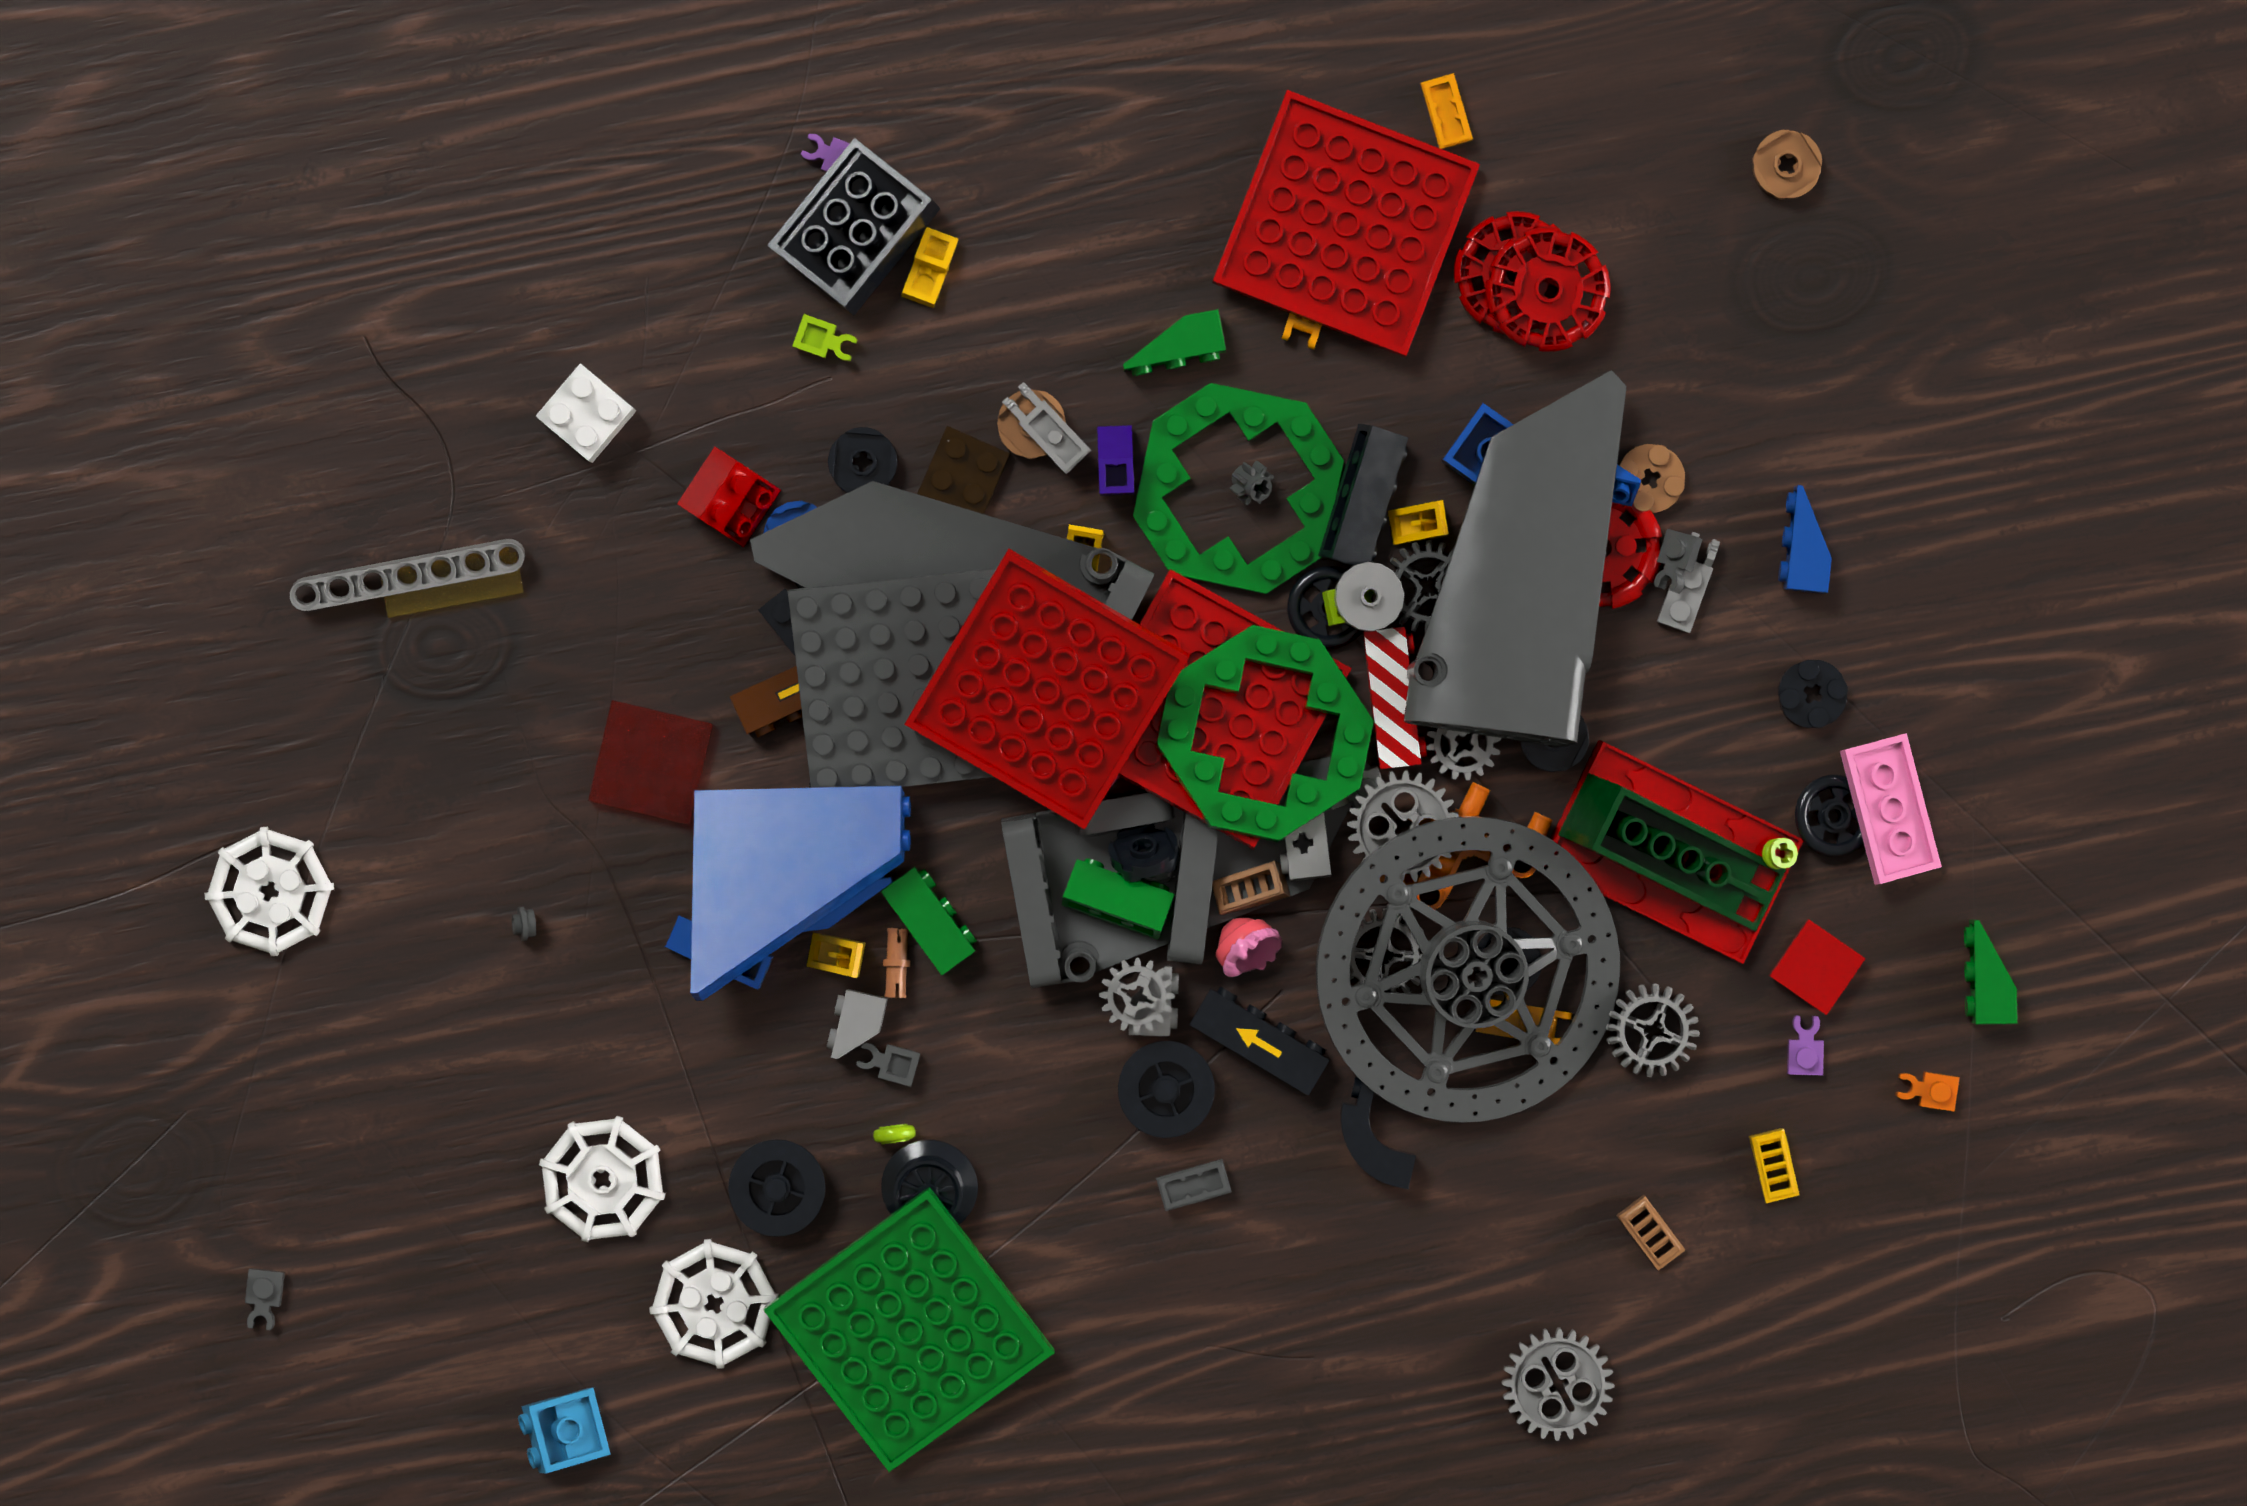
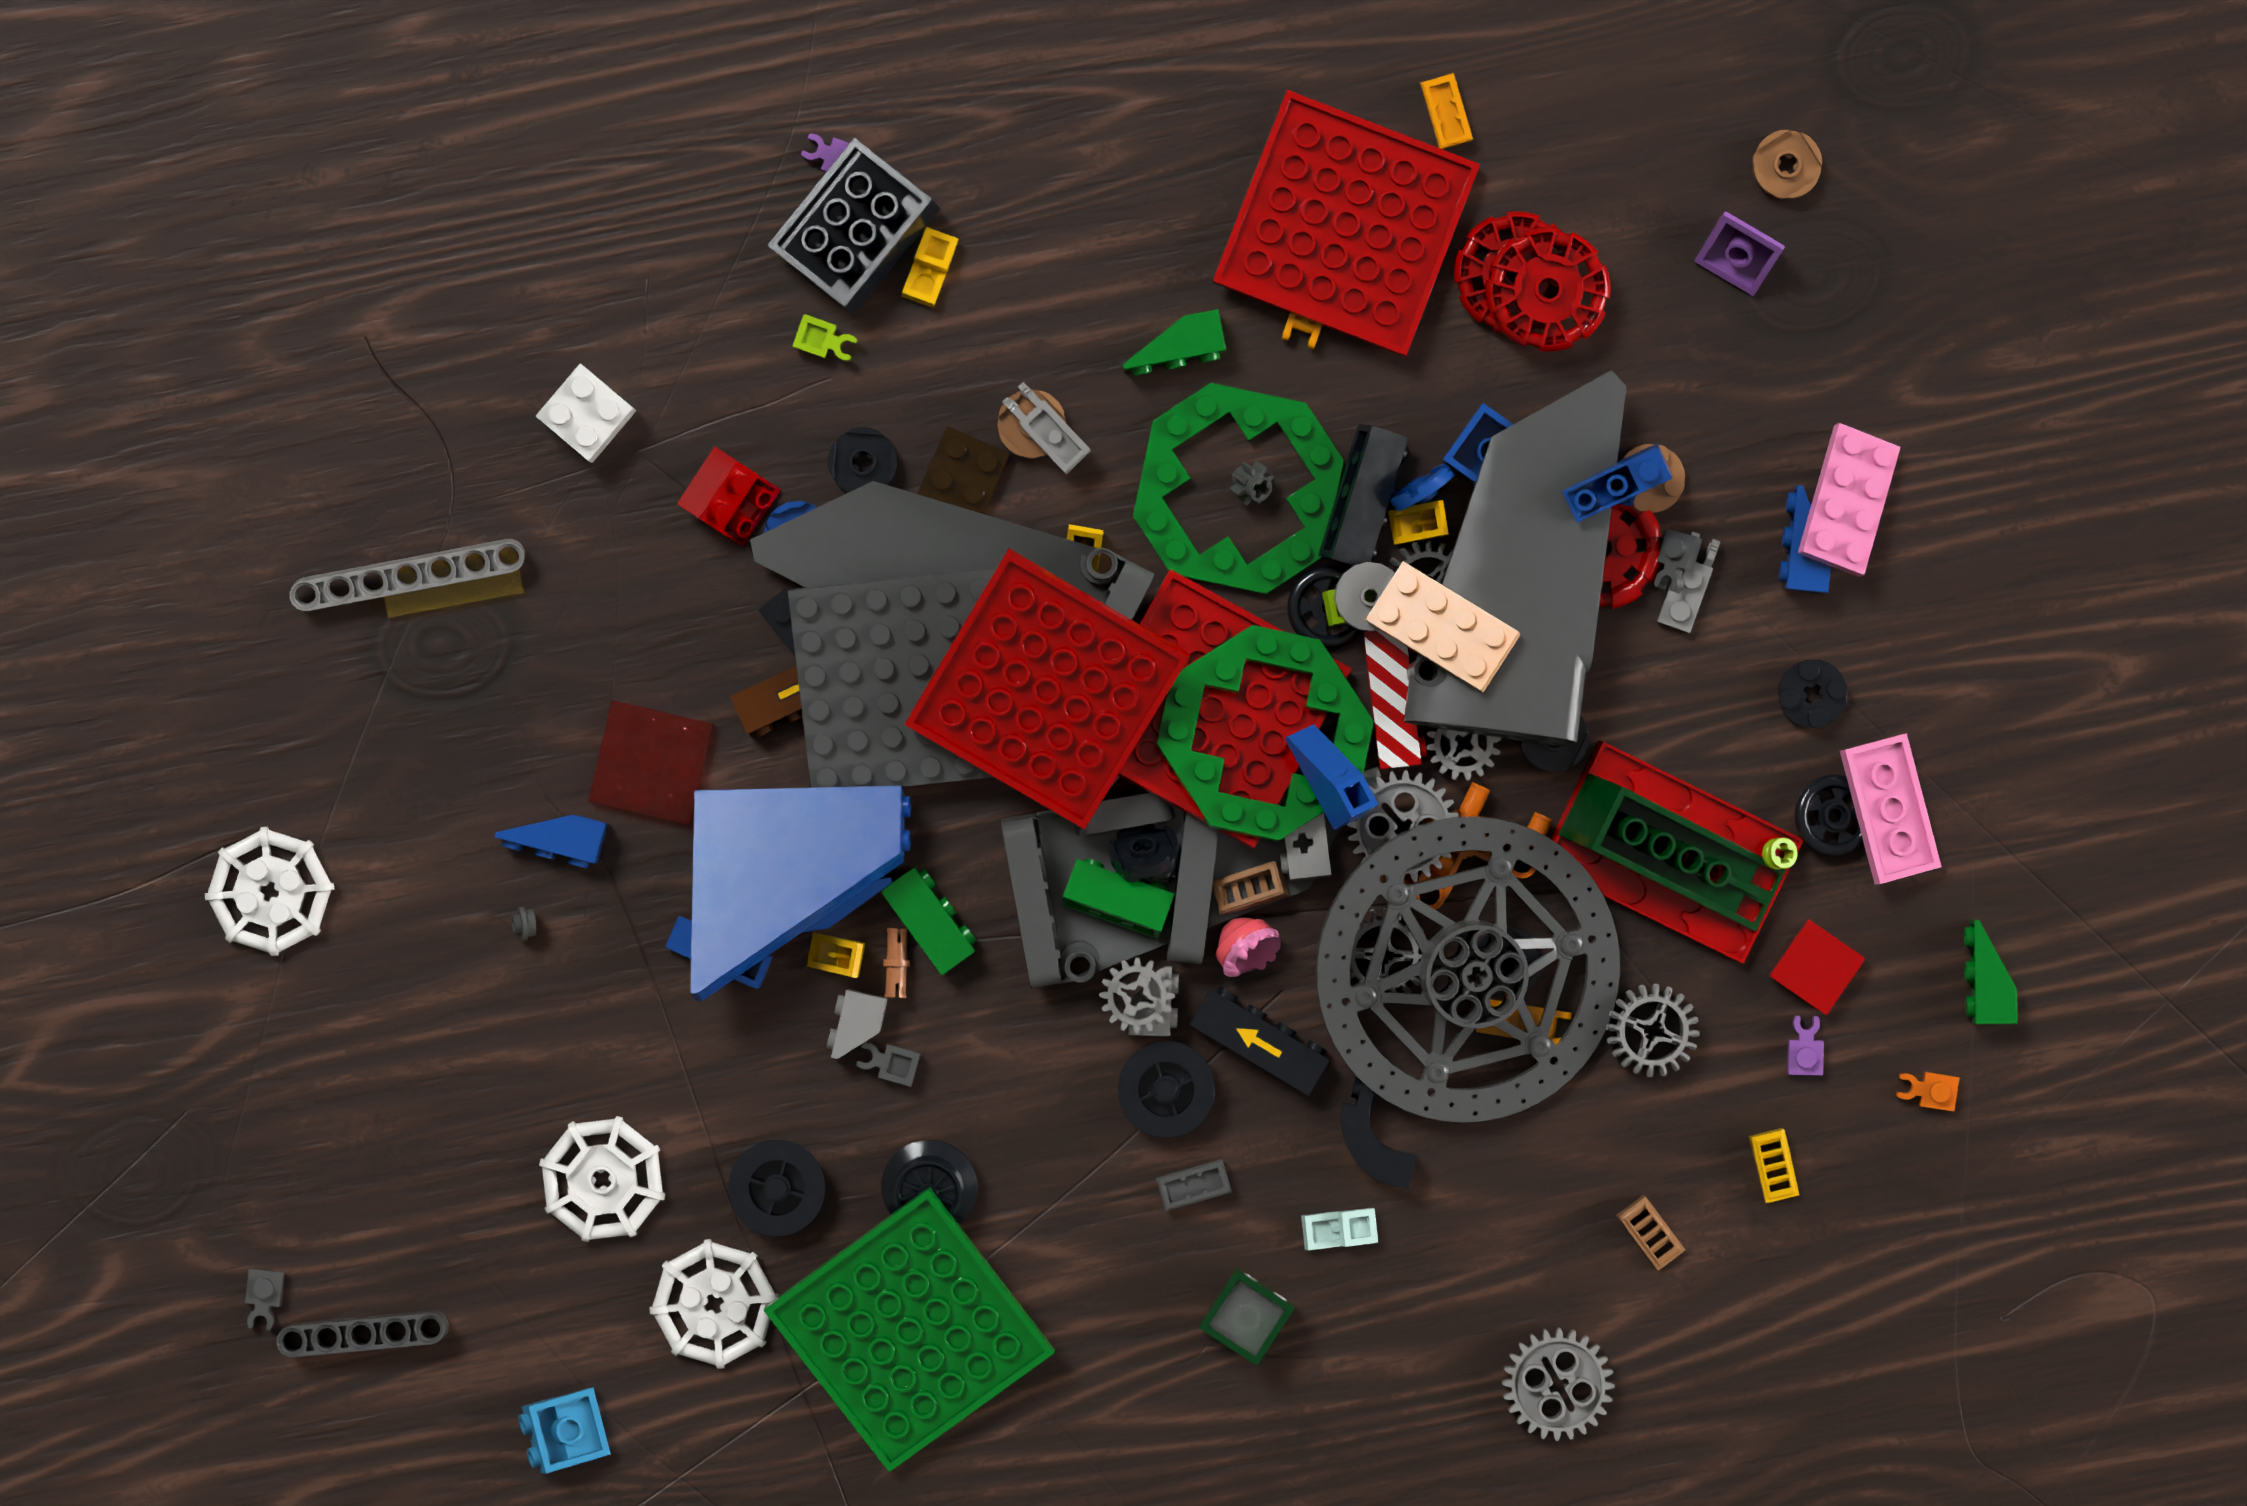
(346, 1336): none -> dark grey beam
(569, 836): none -> blue slope
(894, 1133): lime piece -> none
(1115, 460): dark purple slope -> none
(1246, 1316): none -> piece
(1332, 777): none -> blue slope
(1339, 1228): none -> light aqua slope
(1422, 488): none -> blue plate
(1443, 627): none -> light nougat plate
(1618, 483): none -> blue slope
(1739, 253): none -> medium lavender slope
(1849, 500): none -> bright pink plate

